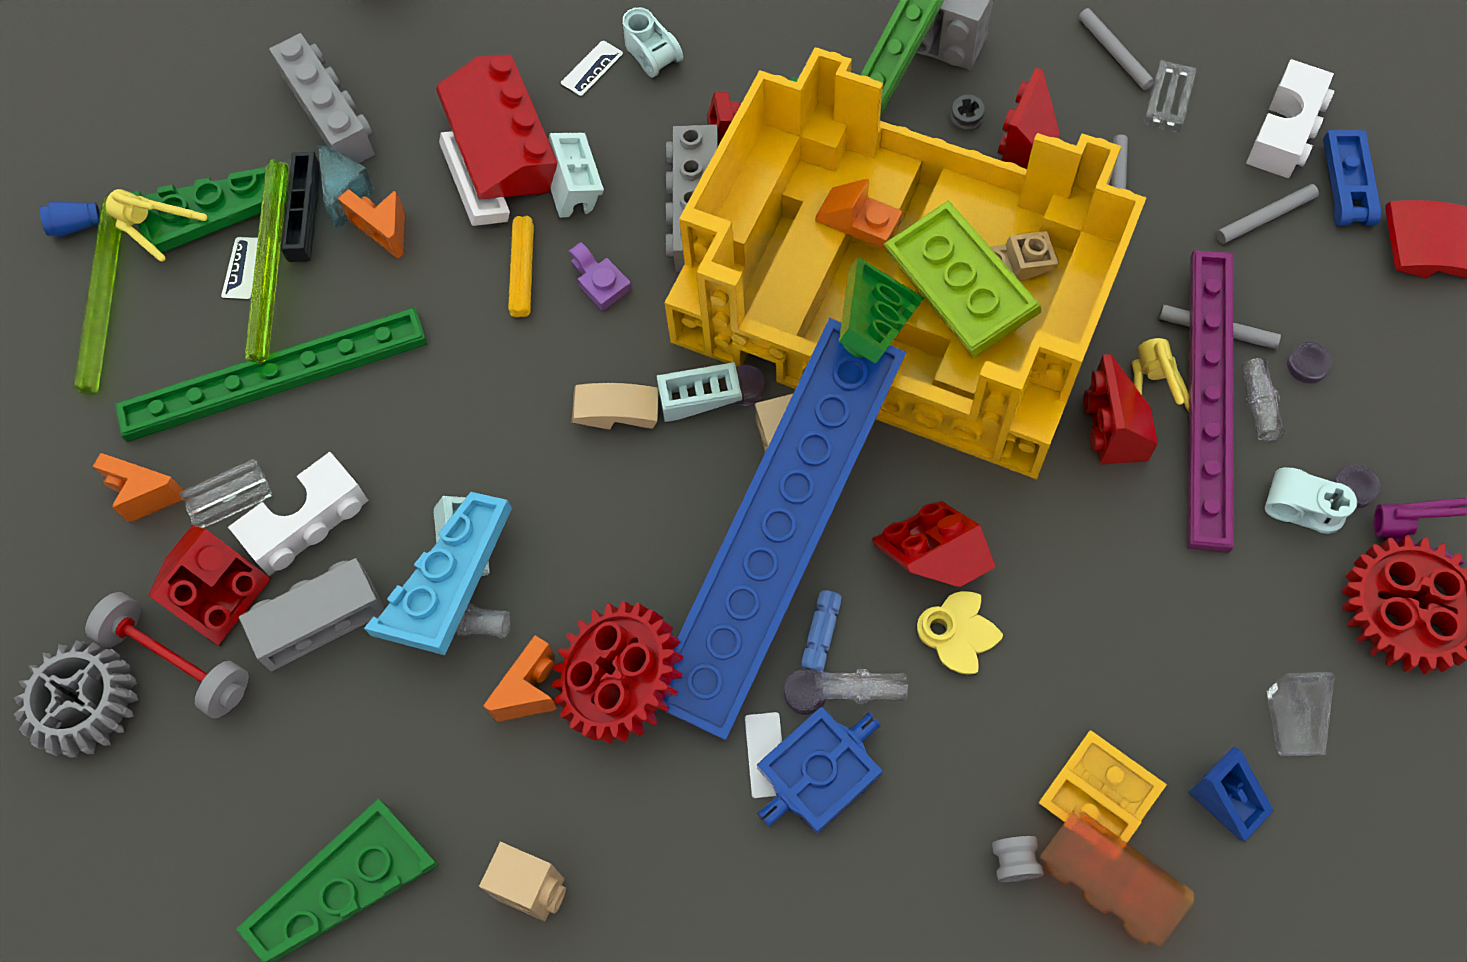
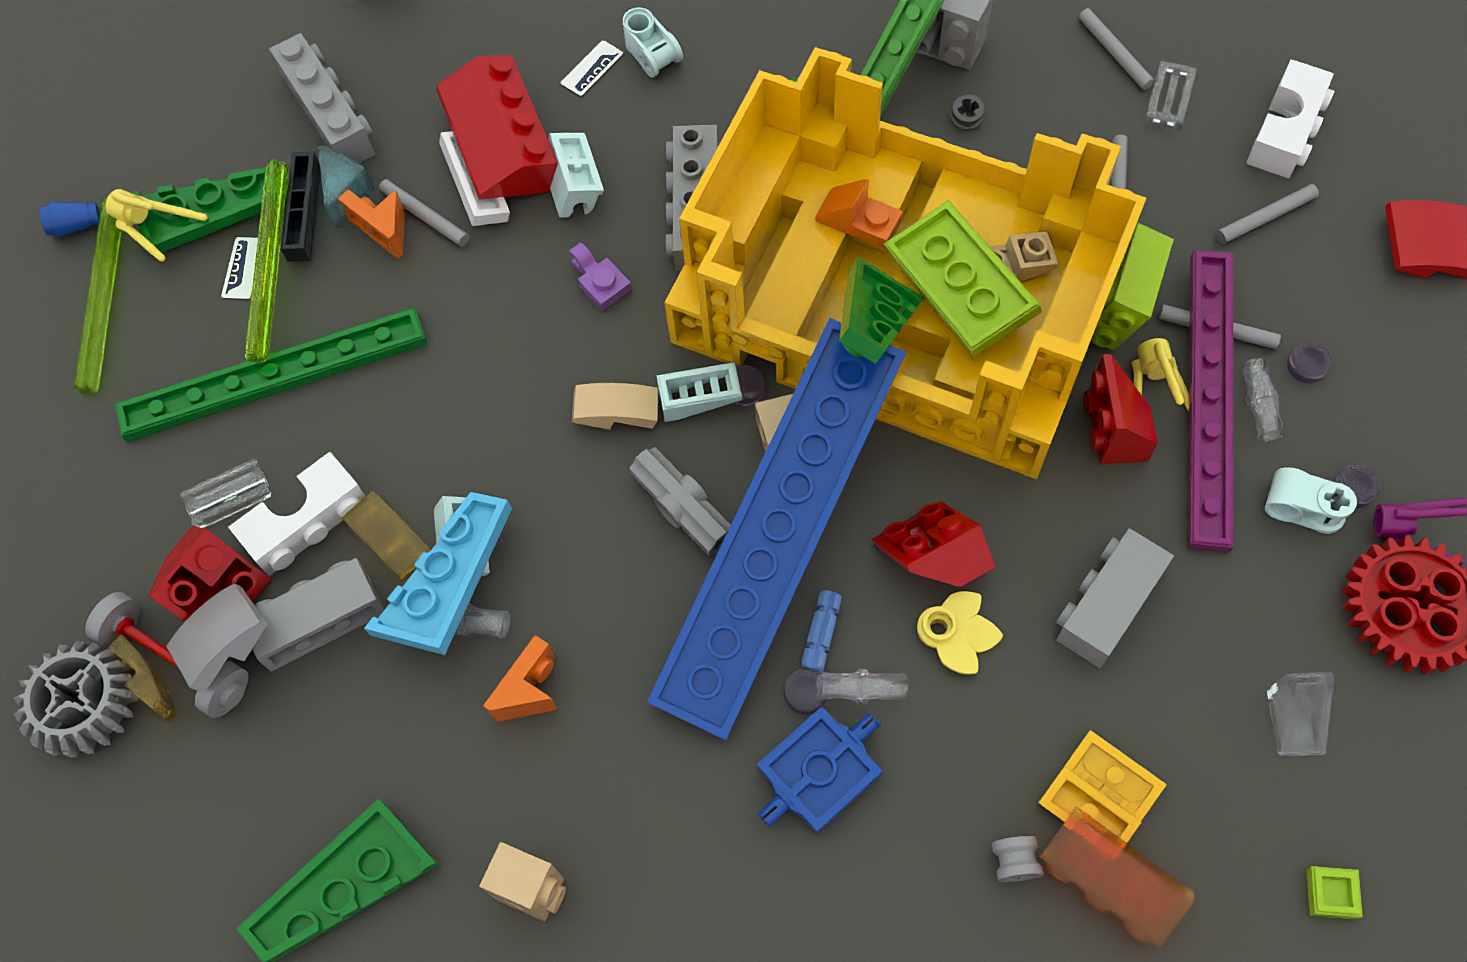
(139, 488): orange slope -> none
(147, 682): none -> clear yellow slope
(217, 629): none -> light grey slope
(386, 534): none -> clear yellow slope
(426, 214): none -> light grey bar
(521, 267): yellow axle -> none
(601, 672): red gear -> none
(680, 500): none -> light grey piece
(722, 112): red tile -> none
(763, 736): white sticker -> none
(1030, 117): red slope -> none
(1112, 597): none -> light grey brick
(1134, 287): none -> lime window
(1233, 795): blue slope -> none
(1334, 892): none -> lime tile
(1351, 177): blue plate -> none

